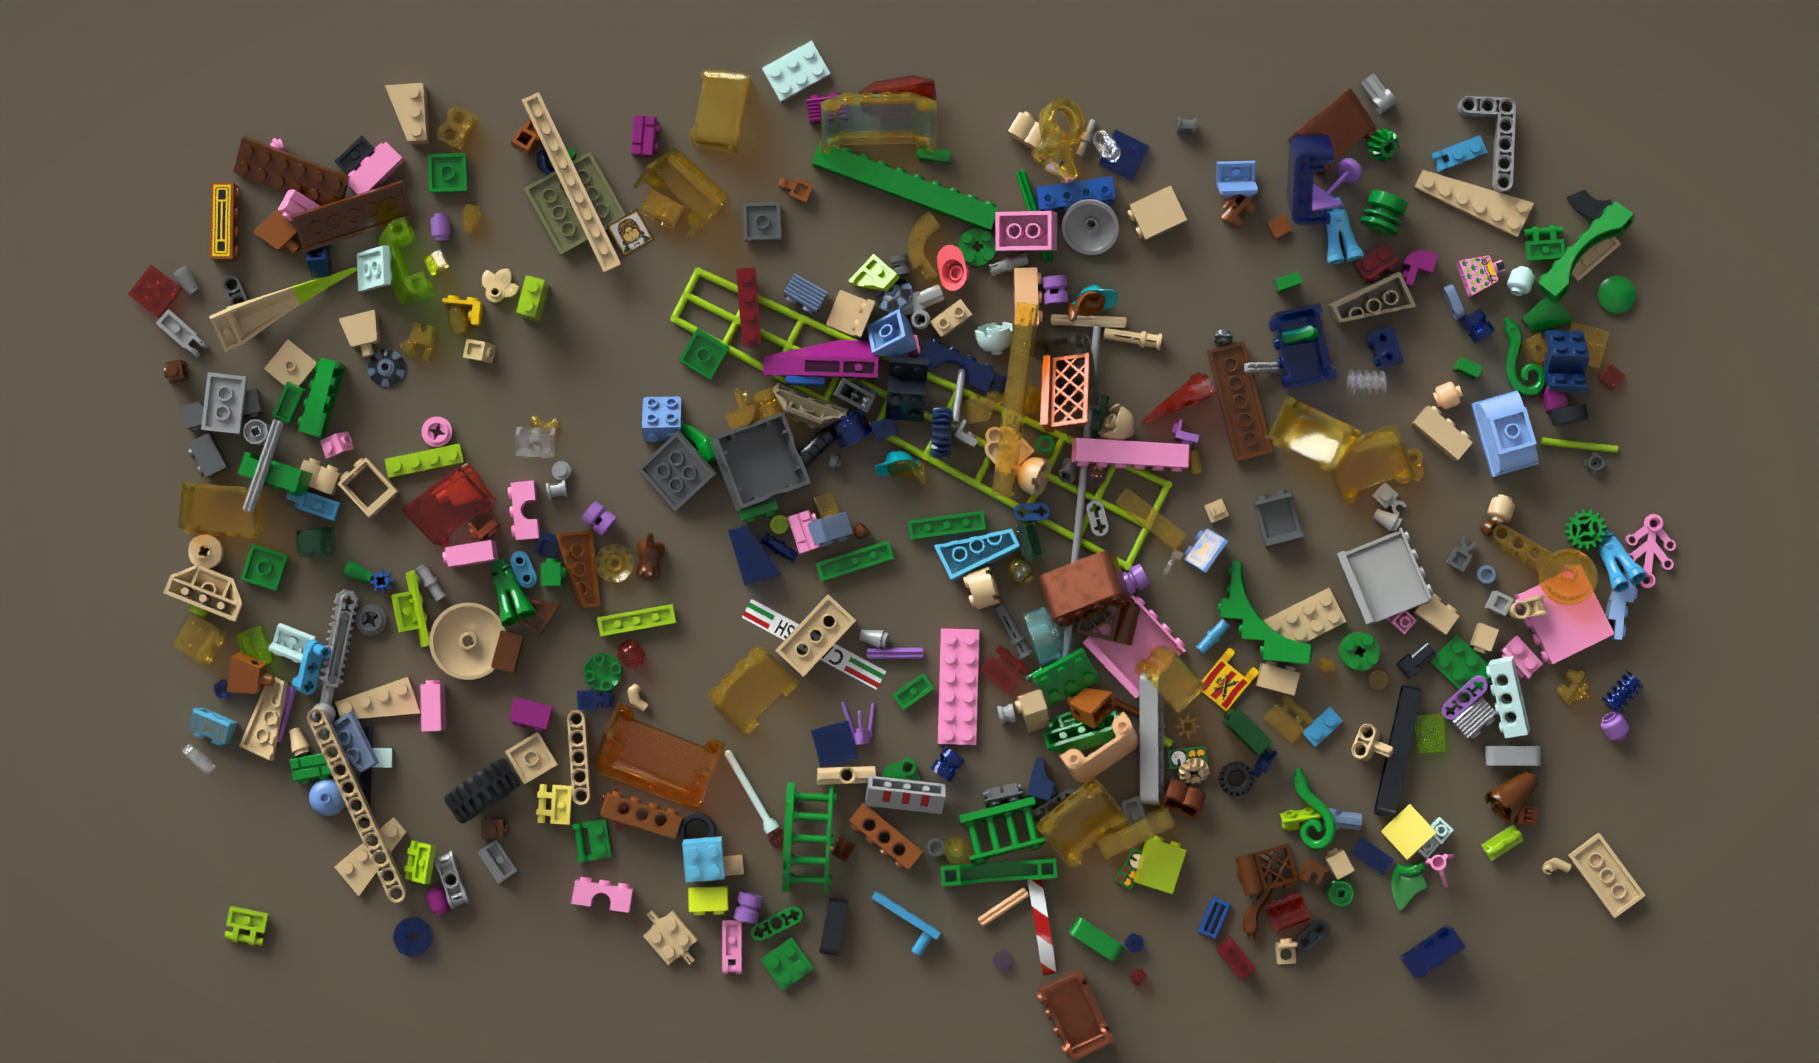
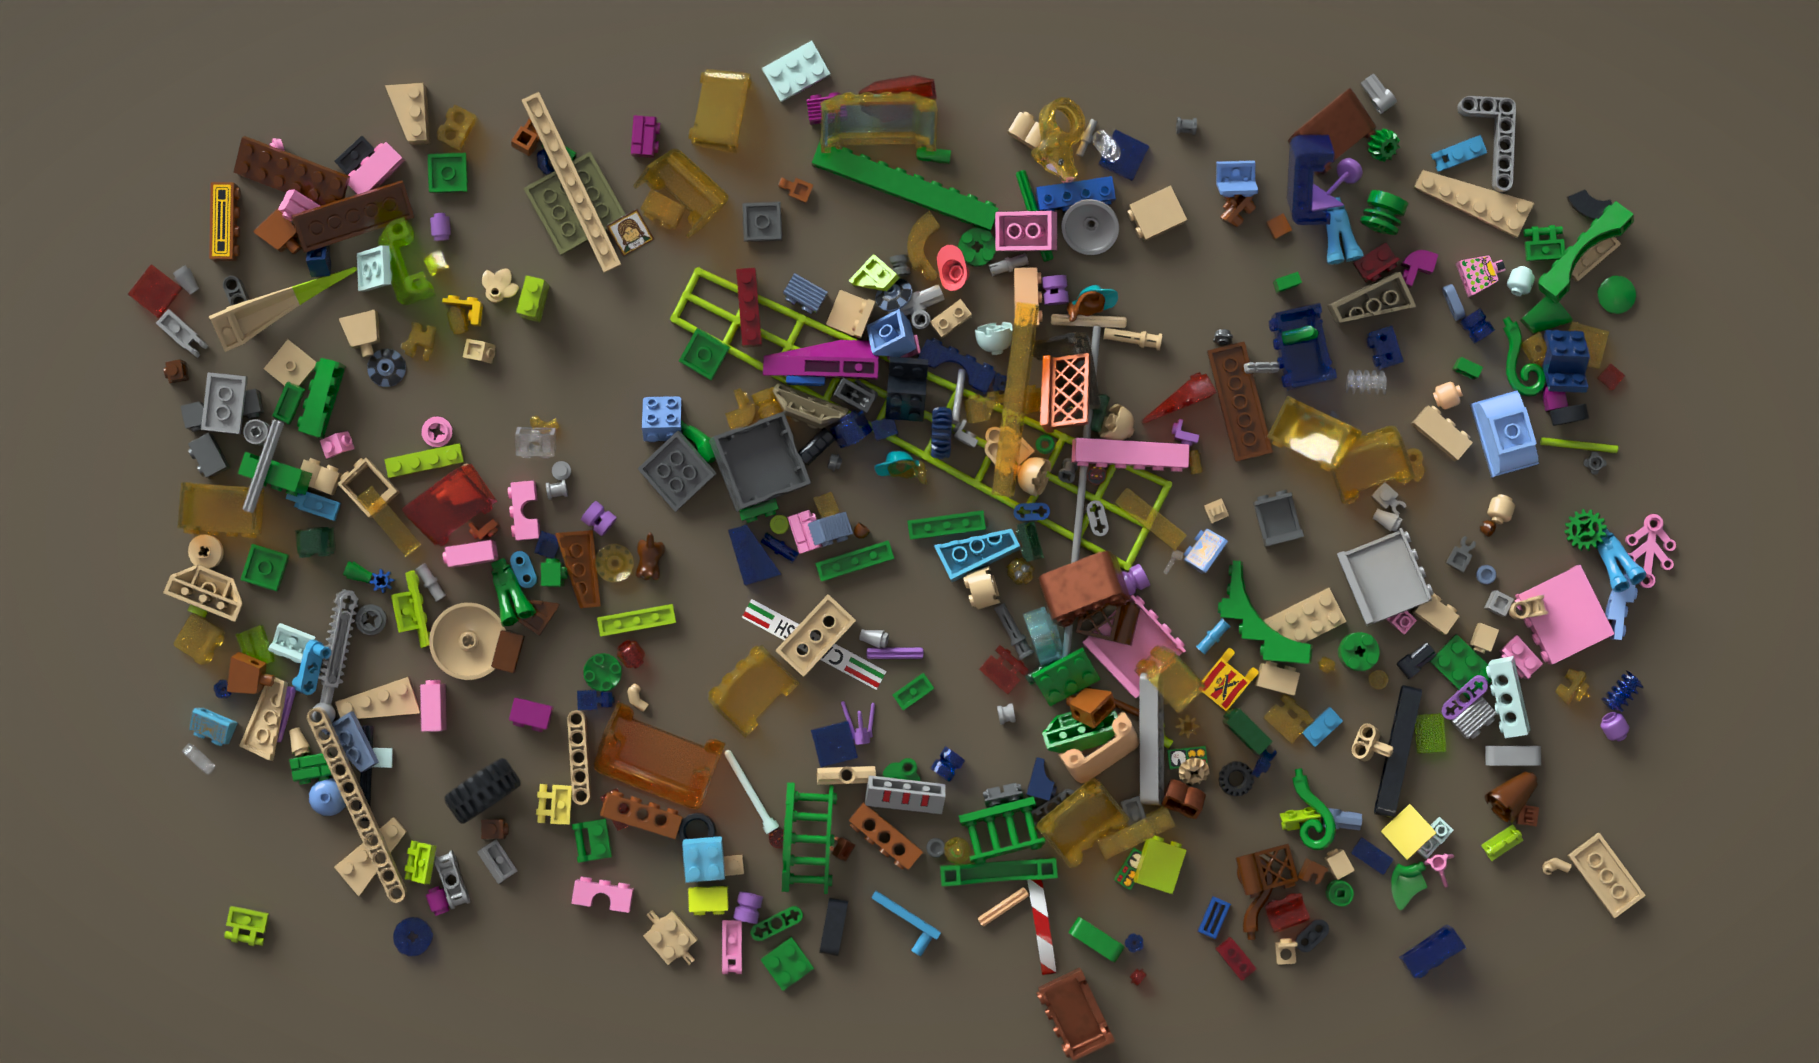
(388, 521): none -> clear yellow plate
(471, 216): clear yellow cone -> none
(531, 757): tan plate -> none
(958, 686): bright pink plate -> none
(1002, 960): clear purple tile -> none
(1033, 710): tan wedge -> none
(1552, 567): clear yellow beam -> none

